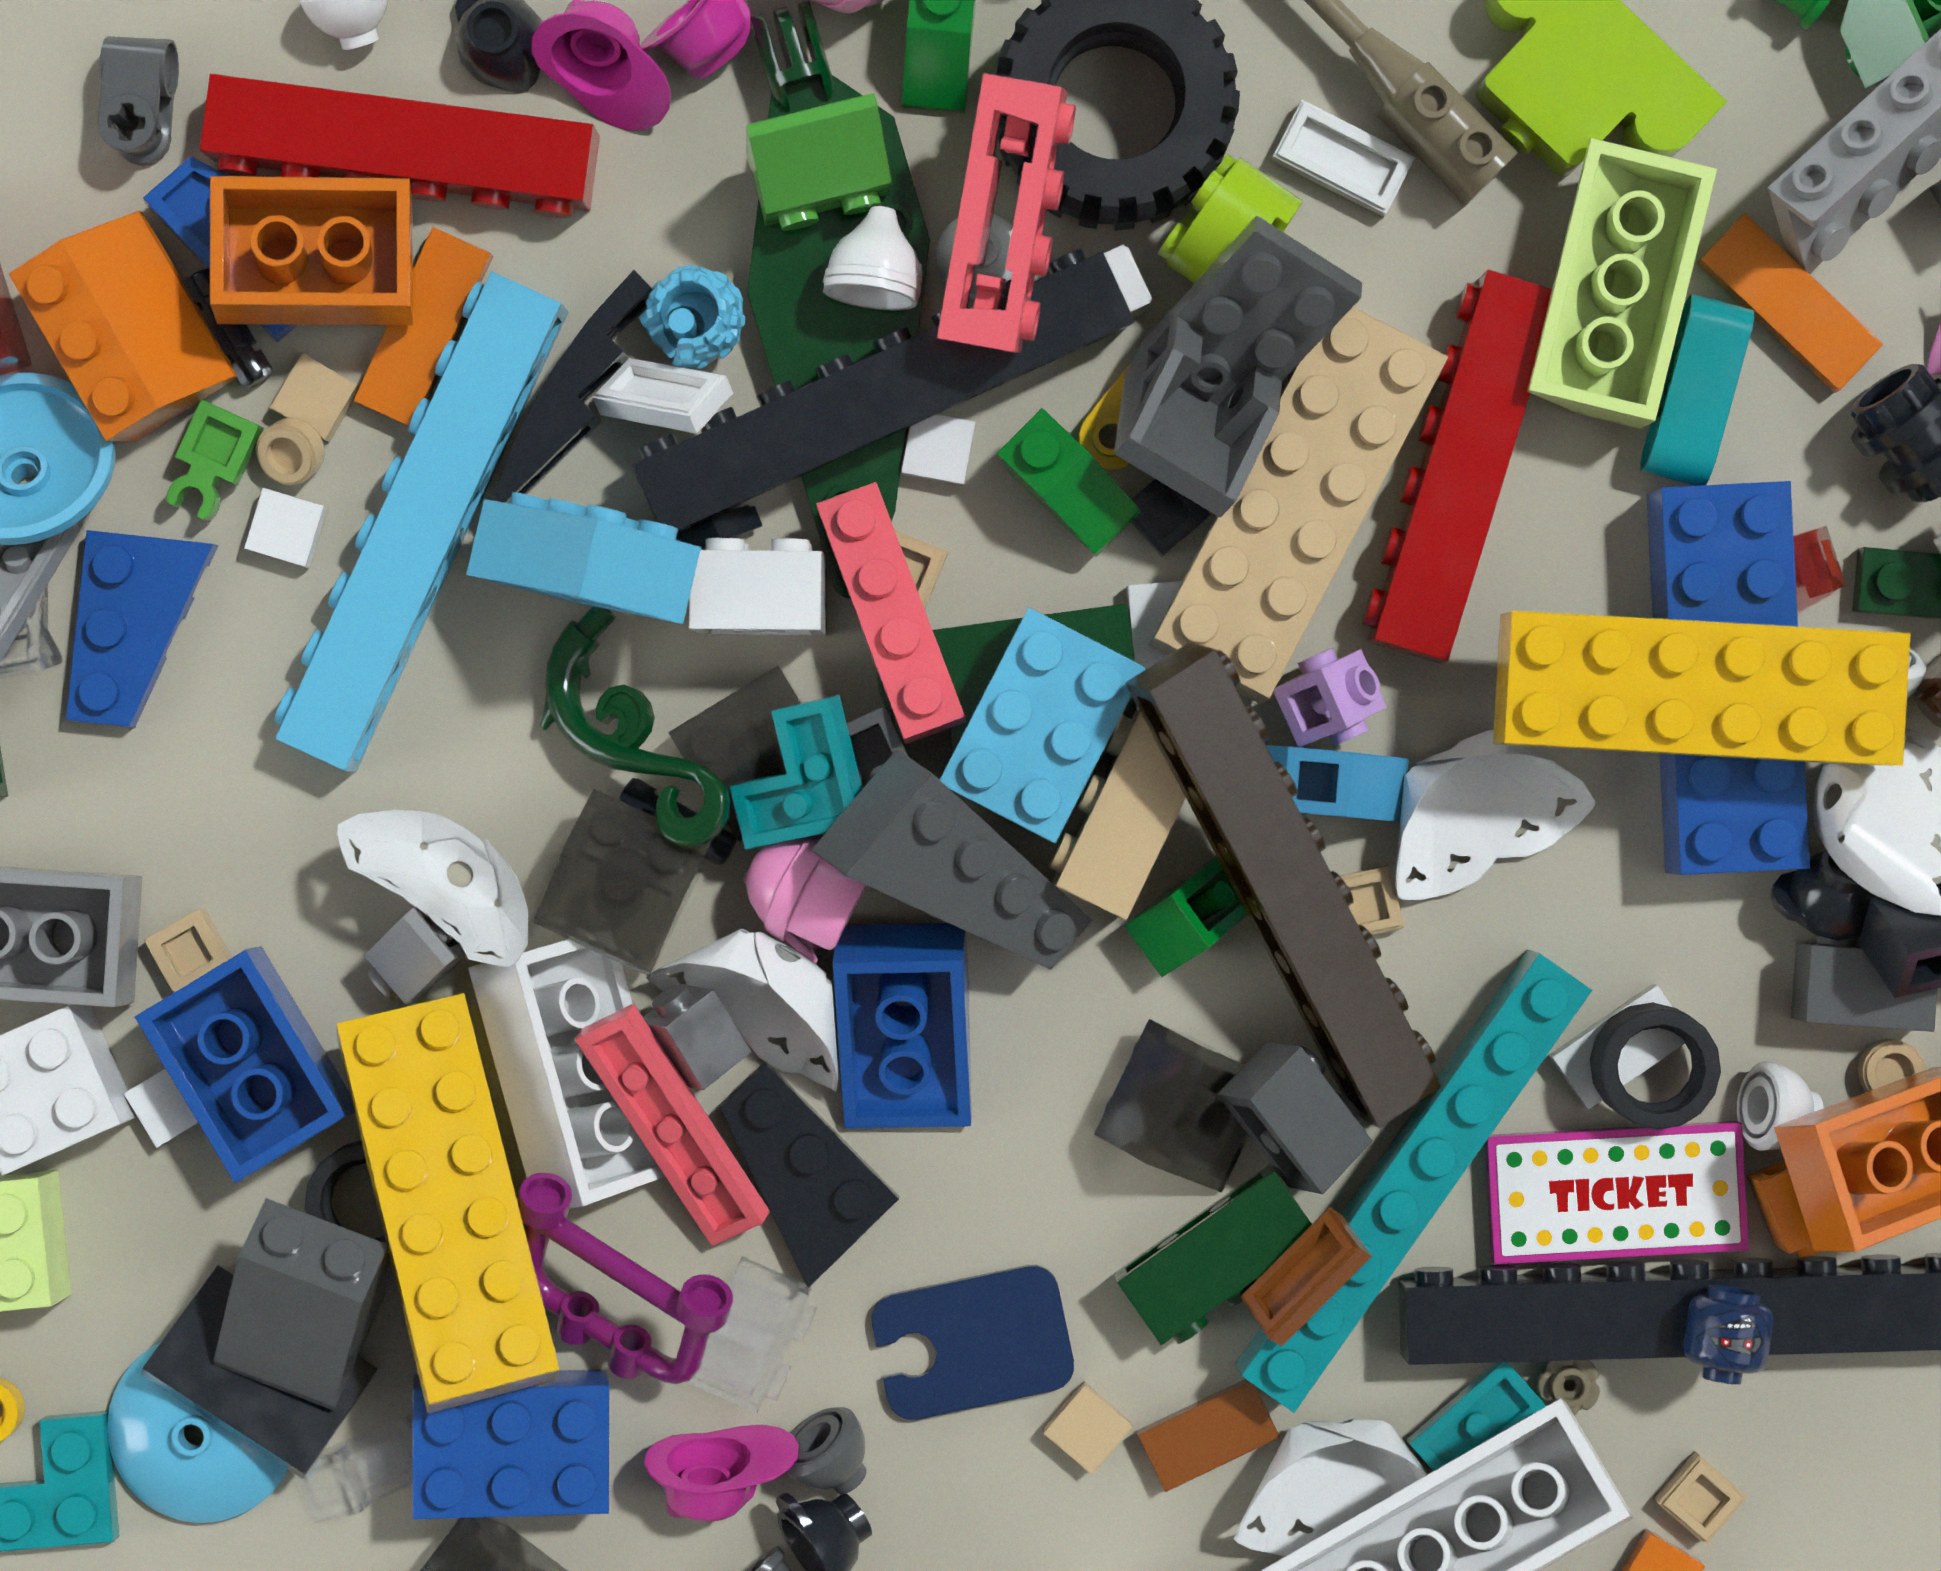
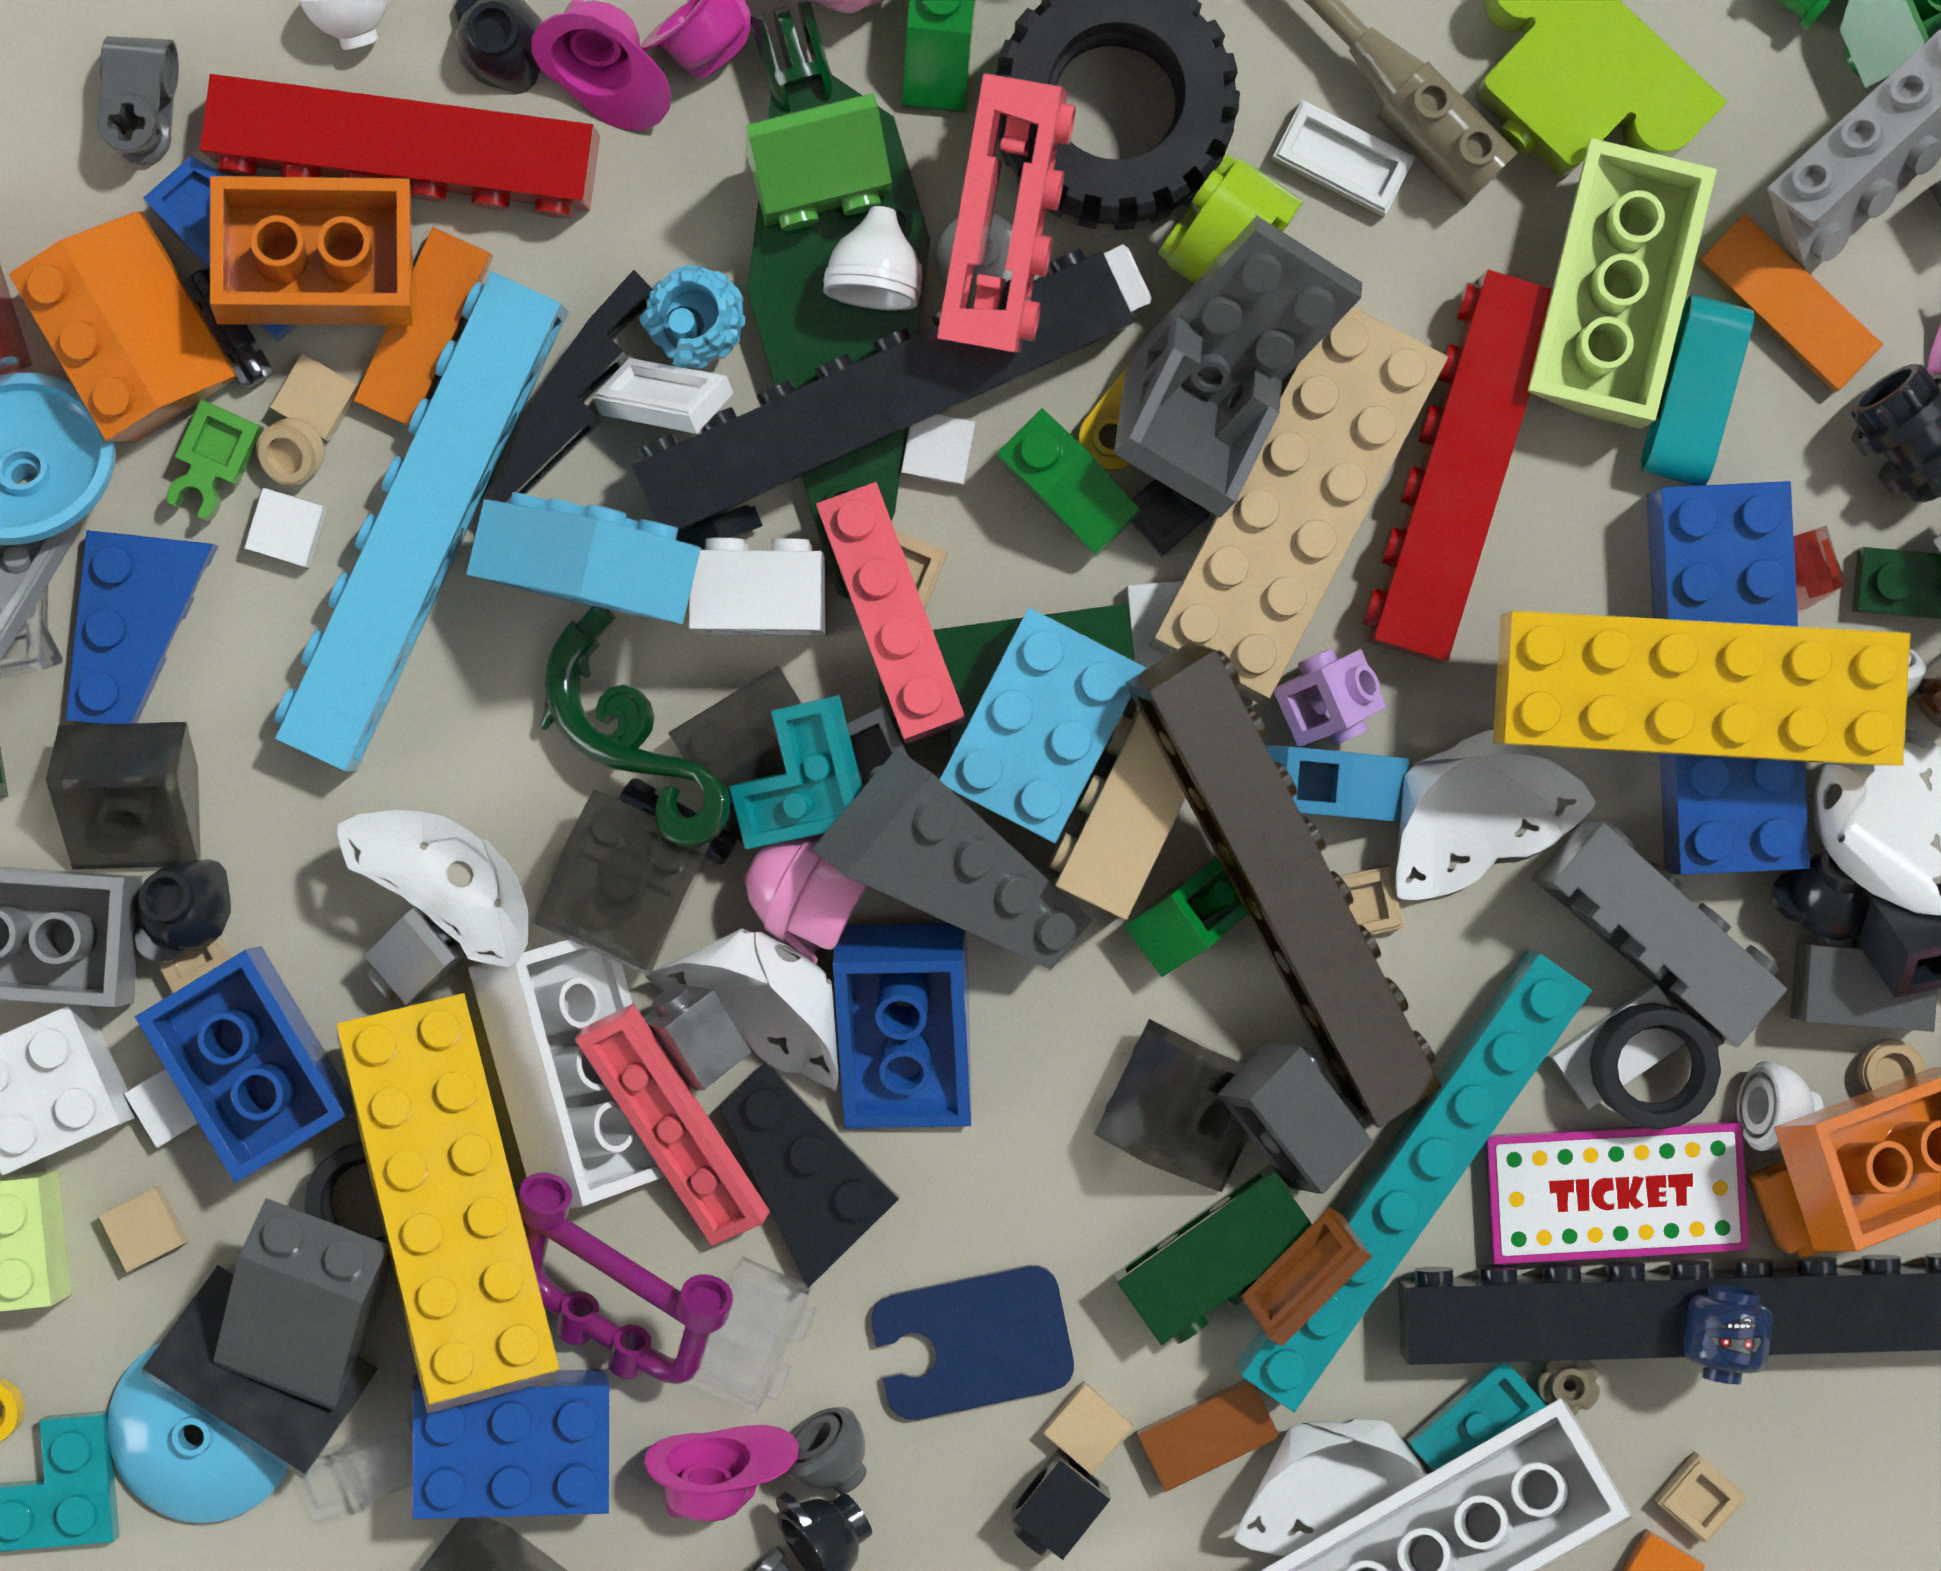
(126, 794): none -> clear smoke slope
(143, 1228): none -> tan tile
(182, 909): none -> black piece
(1058, 1506): none -> black brick
(1661, 931): none -> wedge

